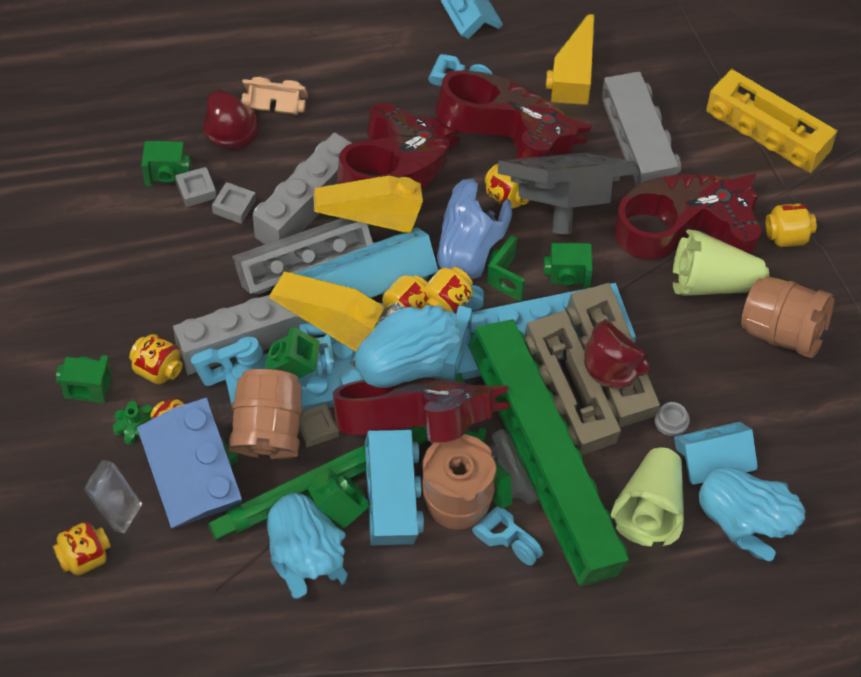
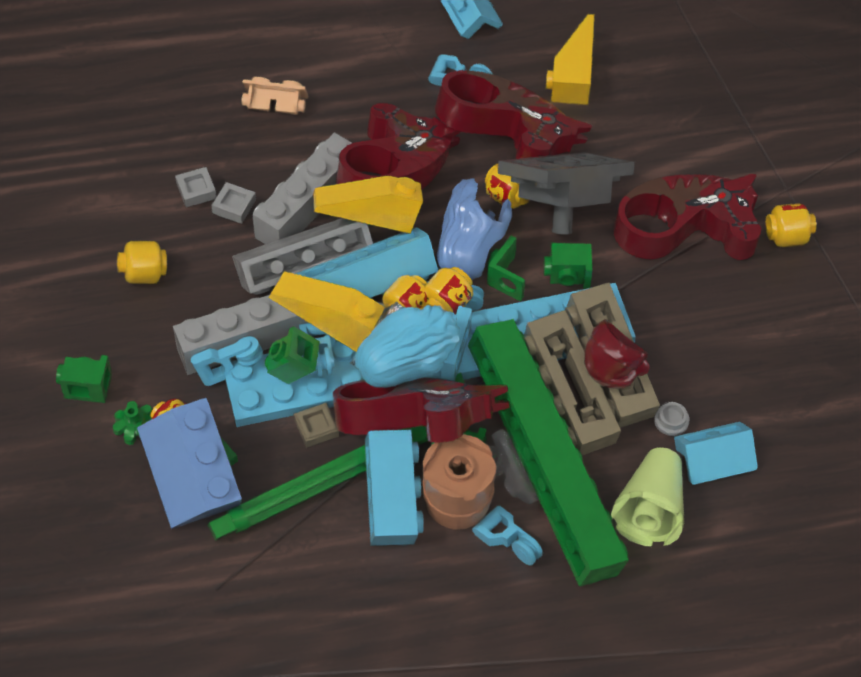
(81, 548): yellow head -> none
(112, 496): clear plate -> none
(142, 262): none -> yellow head
(156, 359): yellow head -> none
(163, 161): green brick -> none
(229, 121): dark red piece -> none
(266, 414): nougat piece -> none
(304, 543): medium azure hair -> none
(338, 497): green brick -> none
(502, 485): green tile -> none
(639, 127): light grey brick -> none
(714, 267): yellowish green cone -> none
(750, 505): medium azure hair -> none
(771, 121): yellow brick -> none
(787, 314): nougat piece -> none

